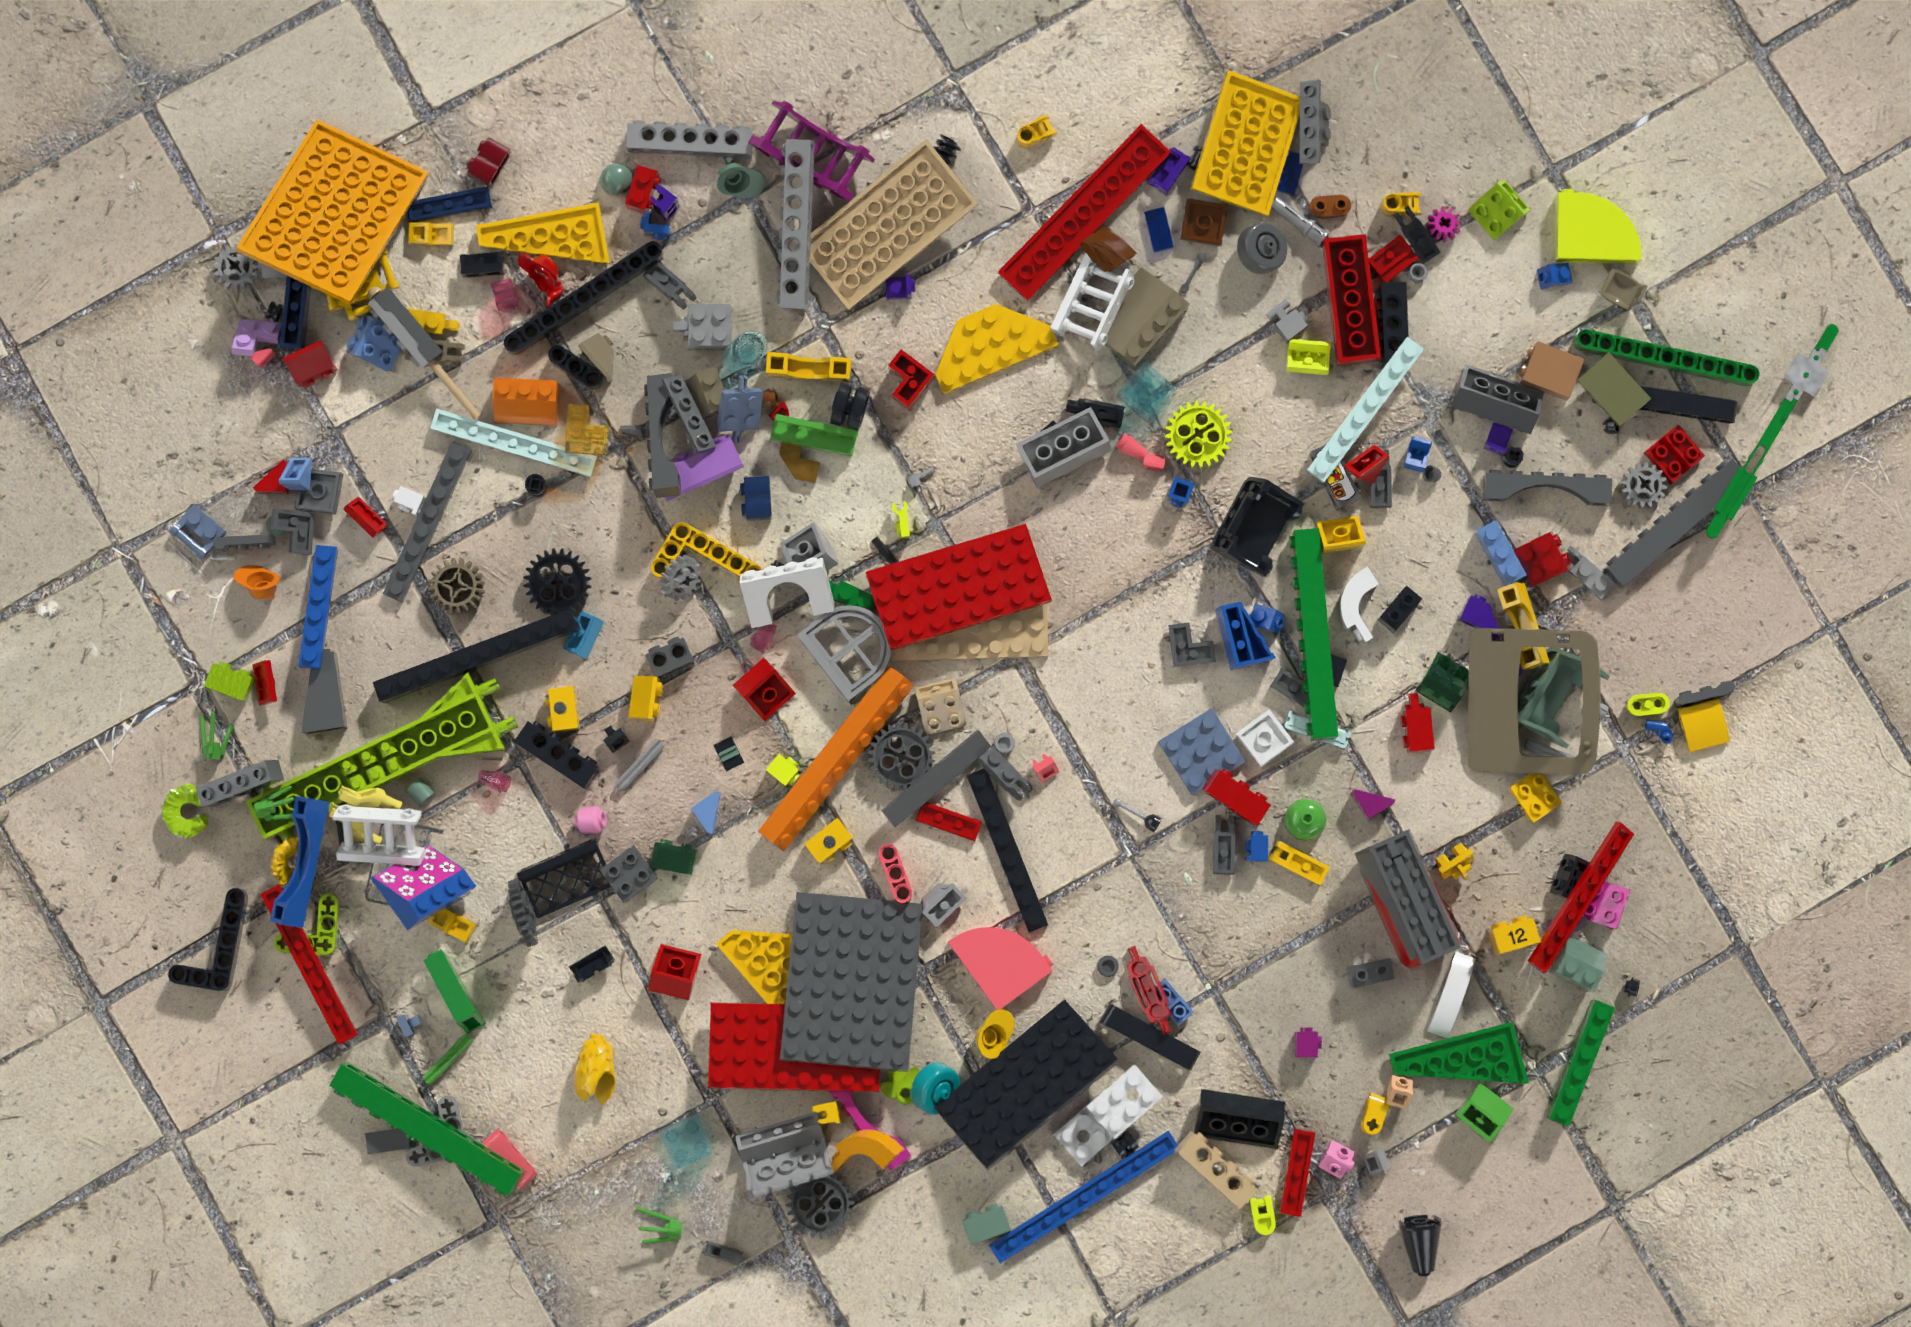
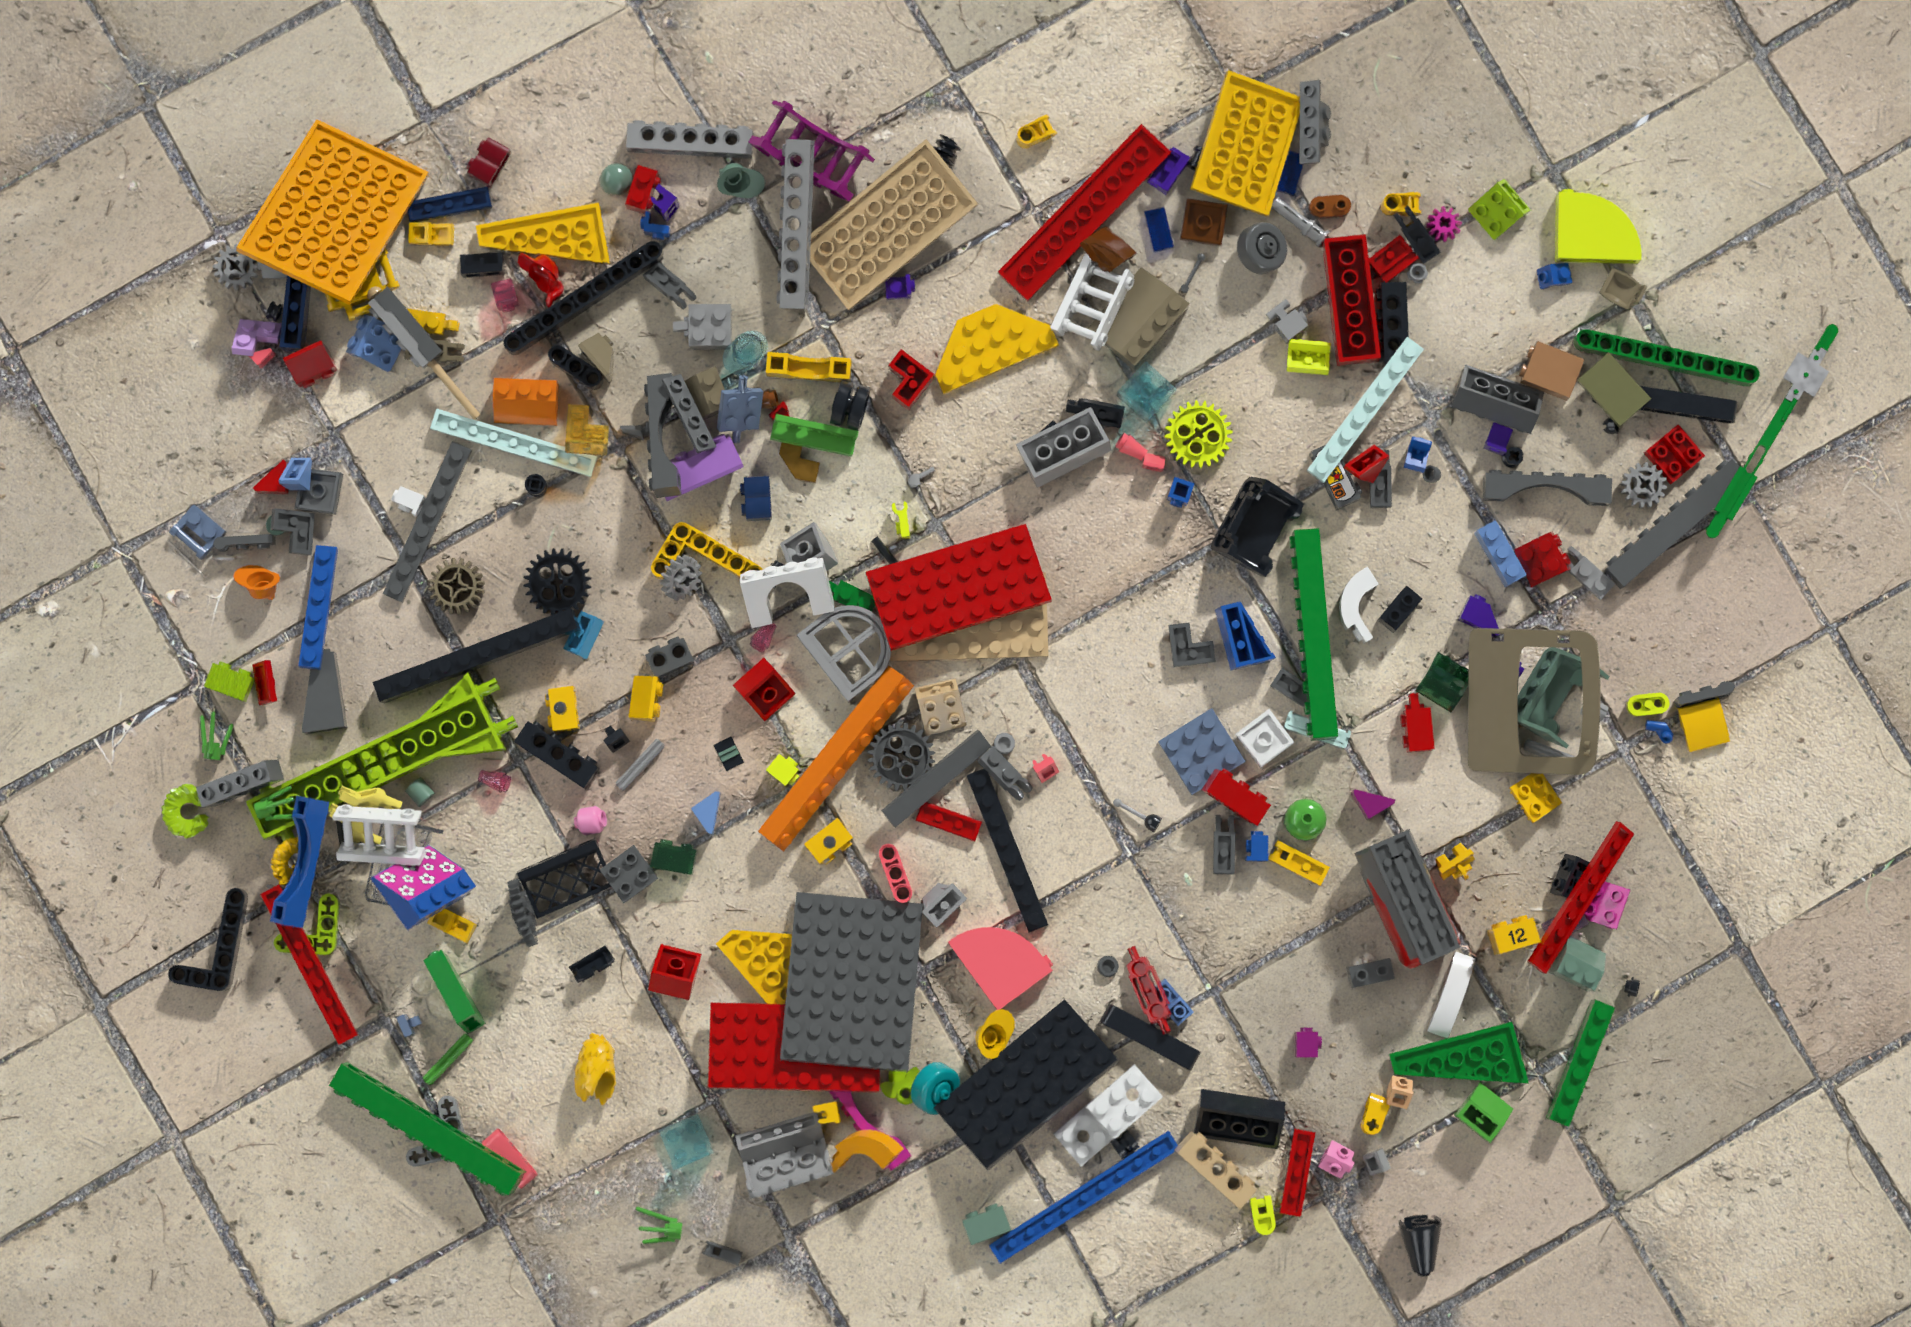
(365, 517): red plate -> none
(386, 1141): dark grey tile -> none
(834, 1216): dark grey gear -> none
(1267, 618): blue bracket -> none
(1338, 667): black piece -> none
(1341, 534): yellow slope -> none
(1519, 608): yellow arch -> none

